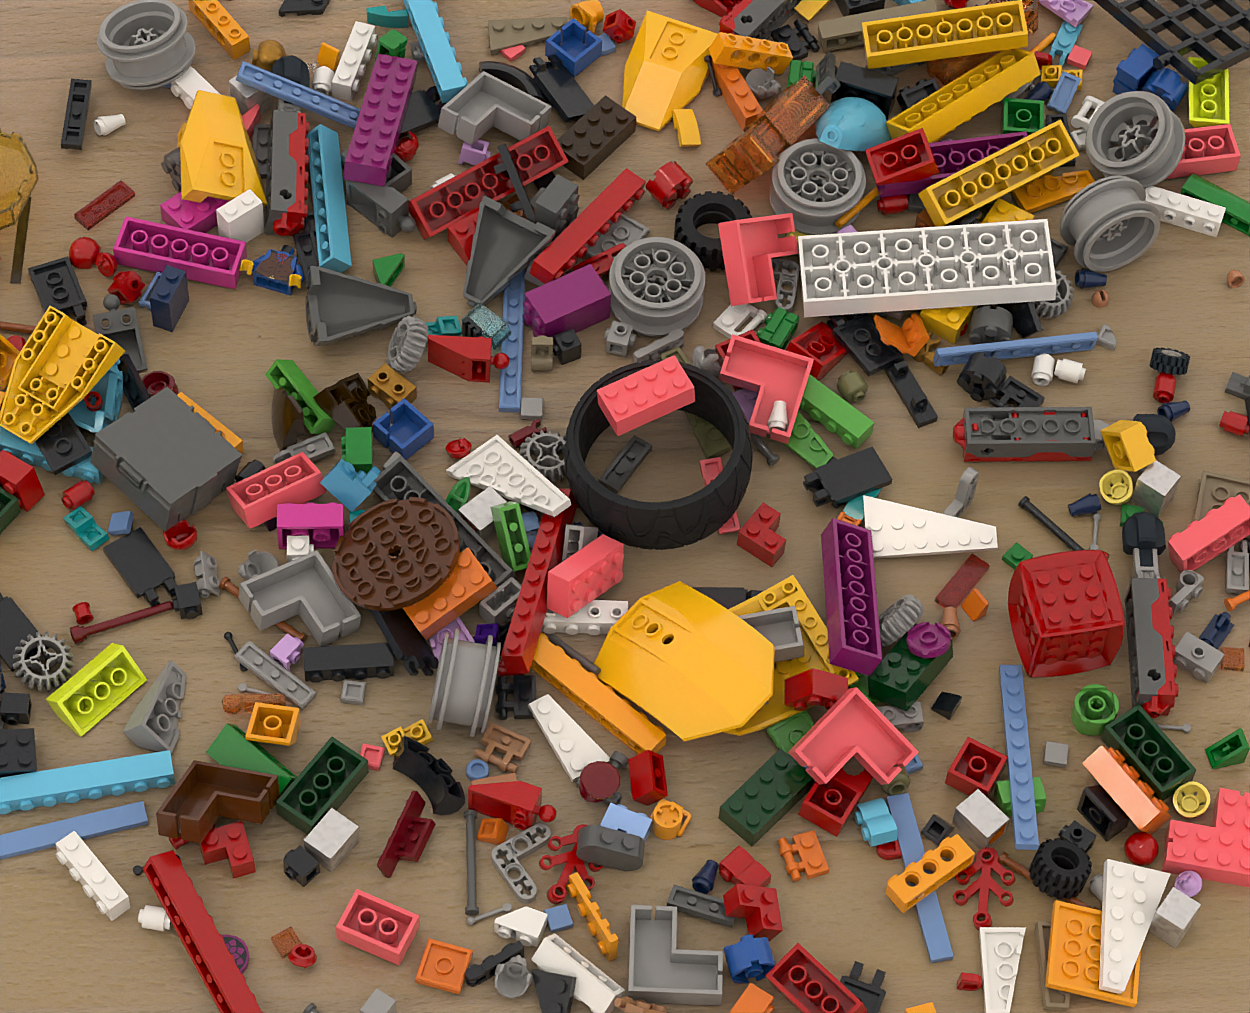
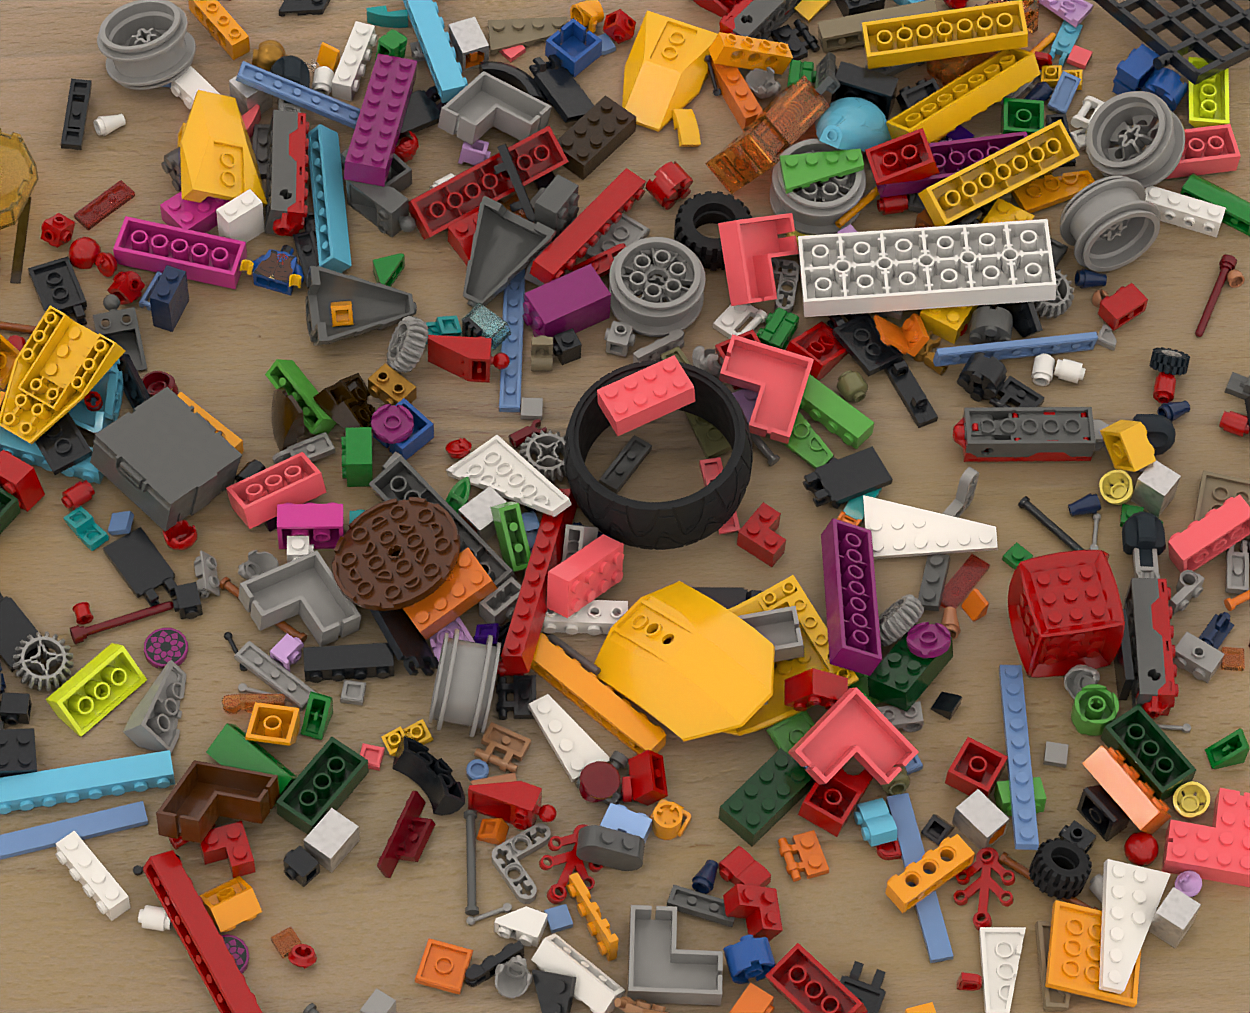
(57, 230): none -> red brick
(164, 646): none -> tile
(231, 904): none -> light orange slope
(317, 715): none -> green slope
(342, 313): none -> light orange slope
(348, 485): dark azure hinge -> none
(377, 927): coral brick -> none
(392, 423): none -> magenta tile
(469, 43): none -> flat silver piece
(626, 789): none -> red tile
(778, 417): white cone -> none
(808, 168): none -> bright green wing
(934, 581): none -> dark grey plate
(959, 133): none -> dark purple tile
(1079, 677): none -> light grey hair
(1122, 306): none -> red brick
(1124, 665): none -> black tile
(1226, 264): none -> dark red piece

